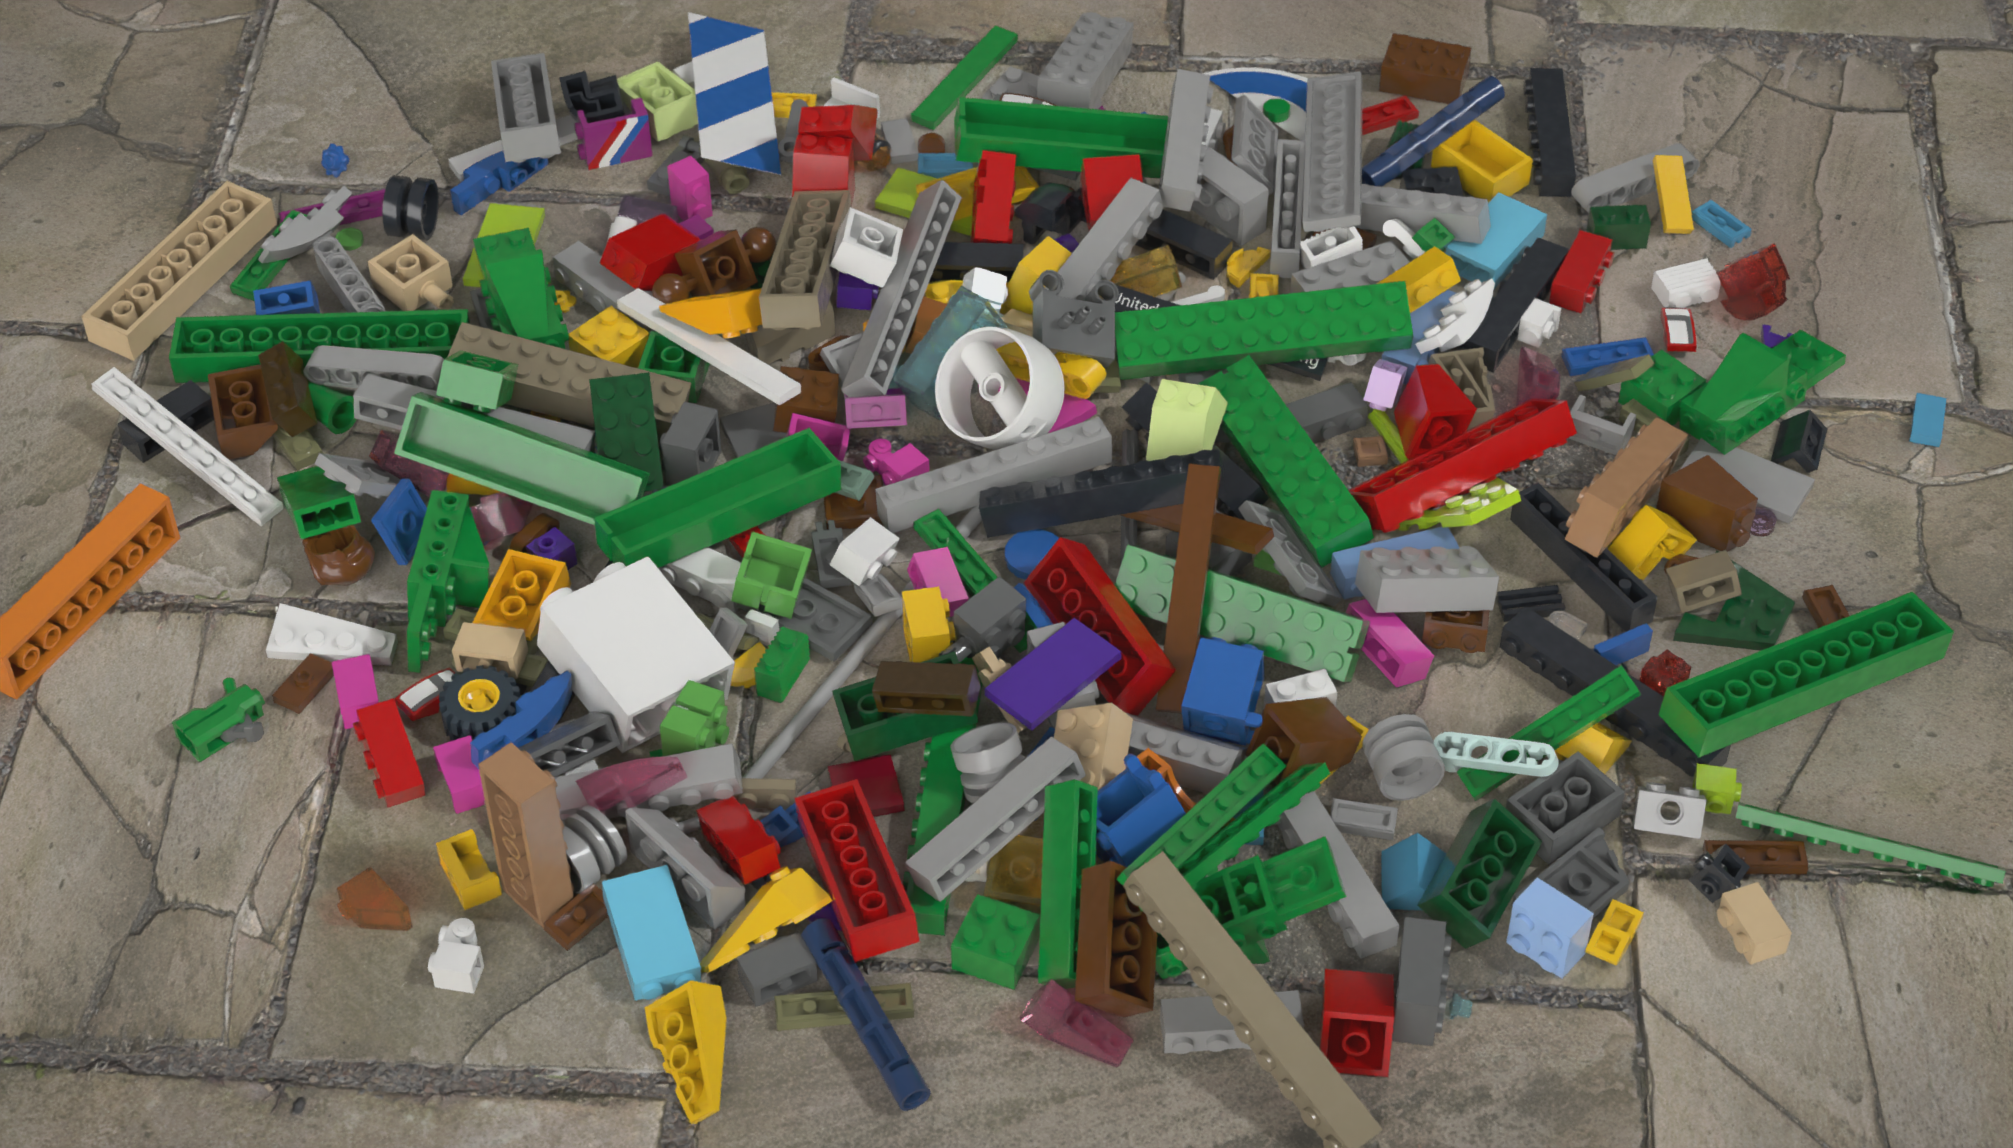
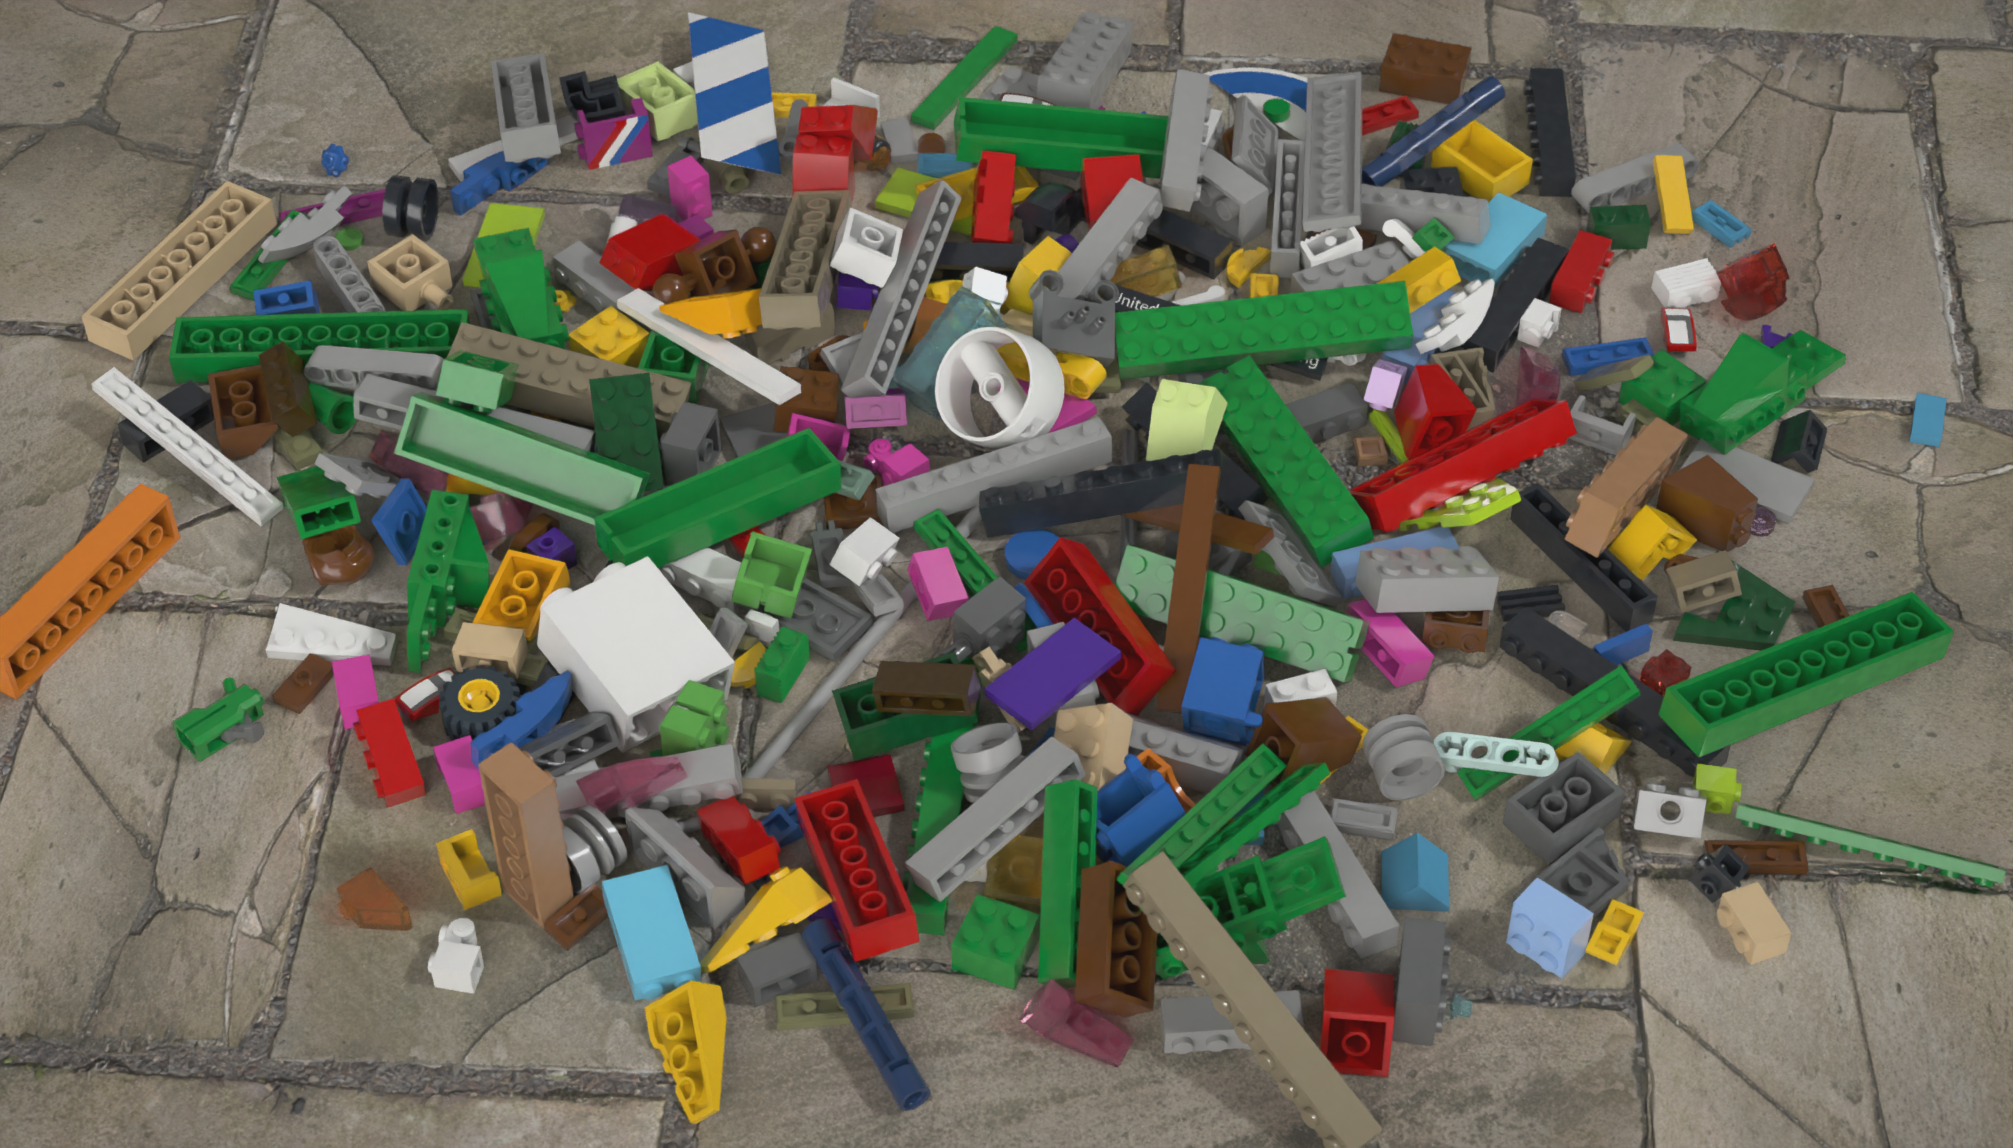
(926, 624): yellow brick -> none
(1480, 873): dark green brick -> none

